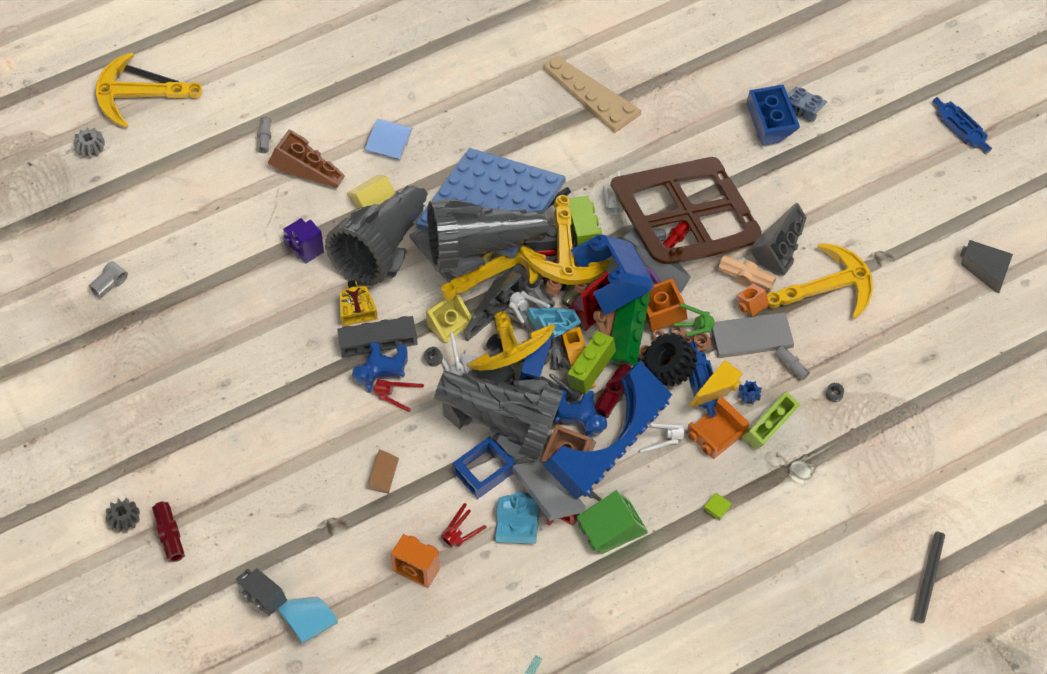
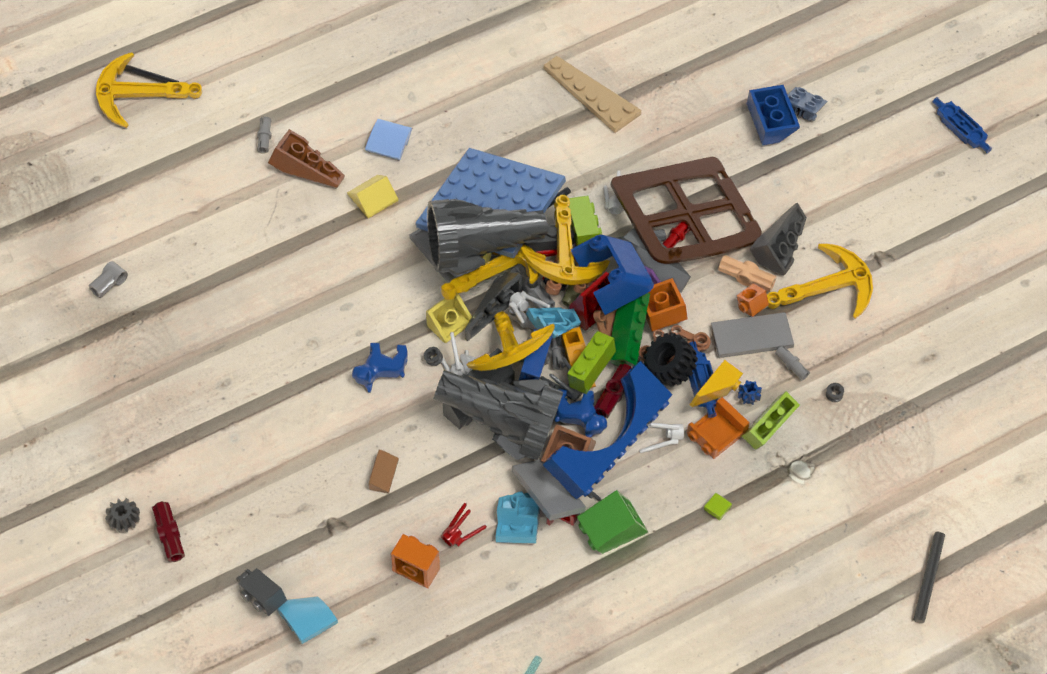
(89, 142): light grey gear -> none
(304, 239): dark purple brick -> none
(356, 305): yellow torso -> none
(367, 242): dark grey cone -> none
(385, 388): red plant -> none
(389, 333): dark grey brick -> none
(476, 487): blue window -> none
(494, 342): black bush -> none
(703, 322): bright green plant -> none
(986, 263): dark grey slope -> none

